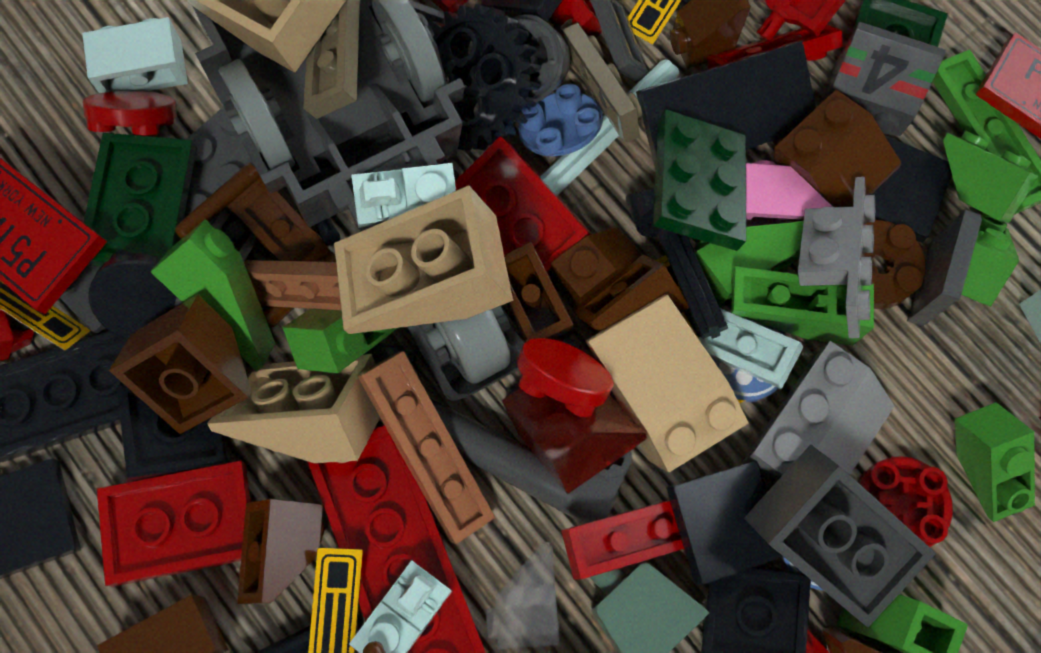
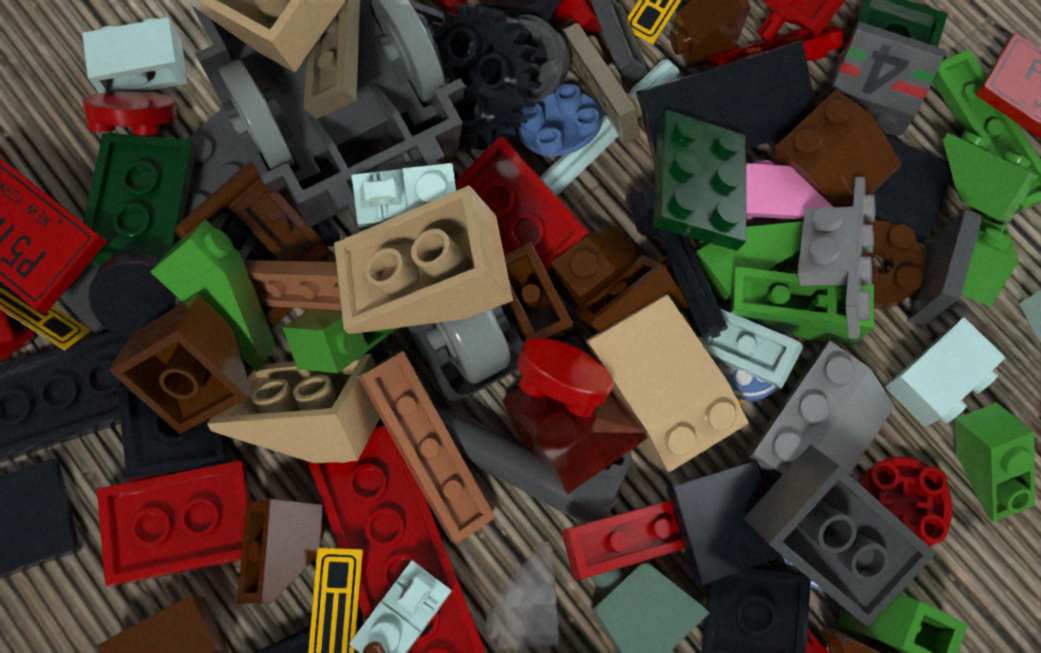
(945, 373): none -> light aqua brick

